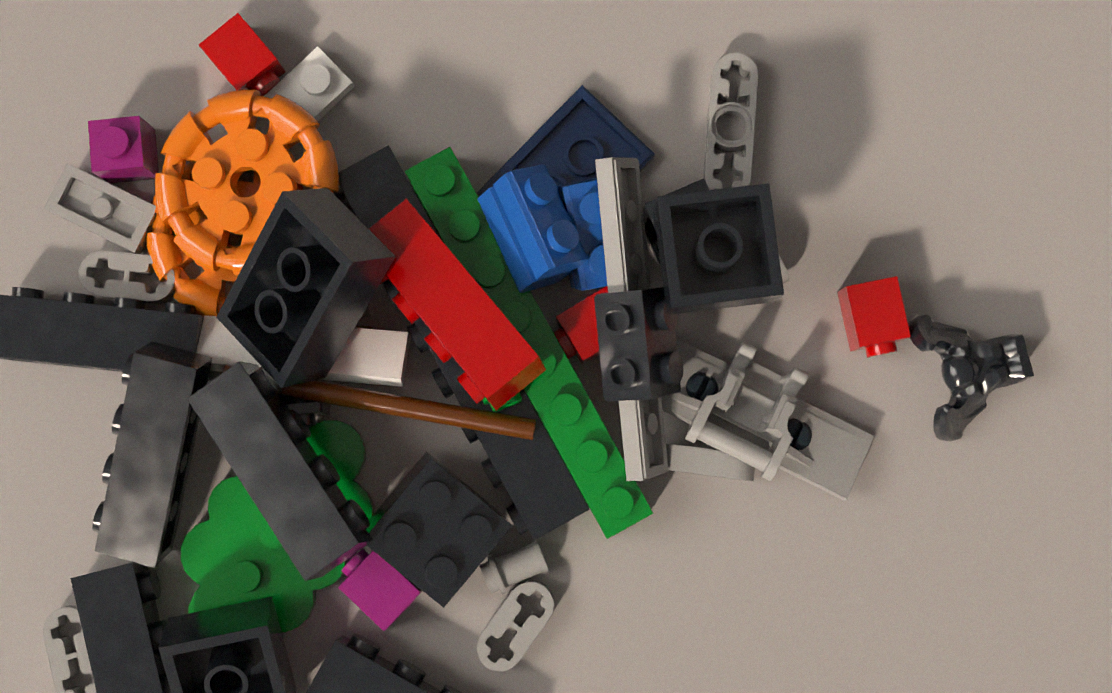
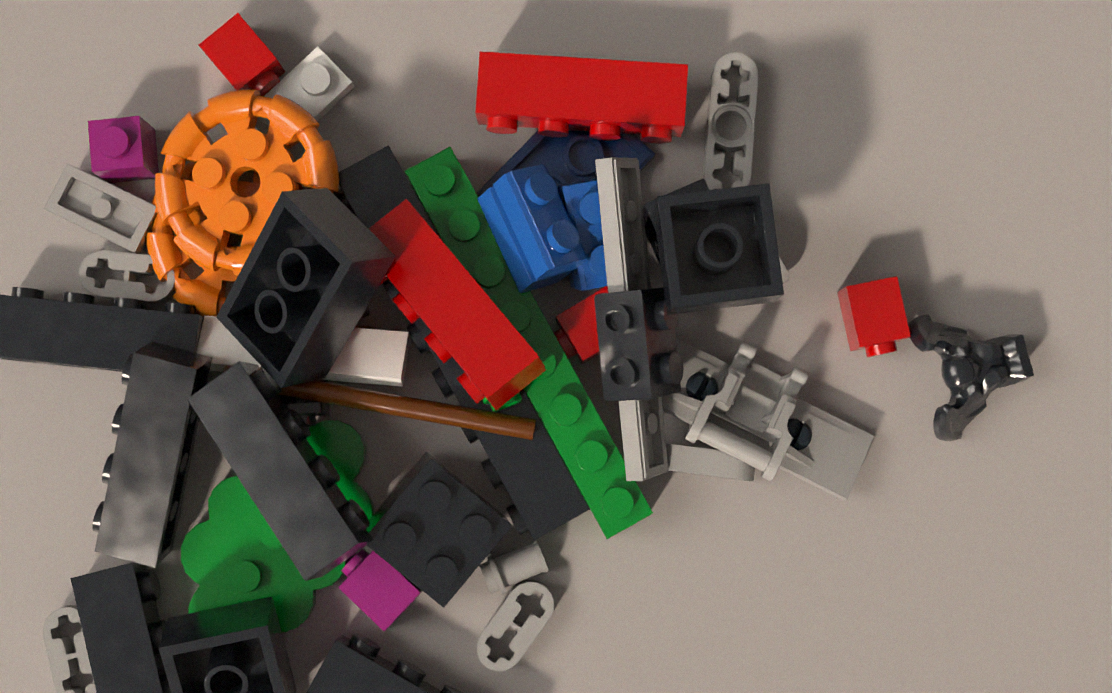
(581, 96): none -> red brick

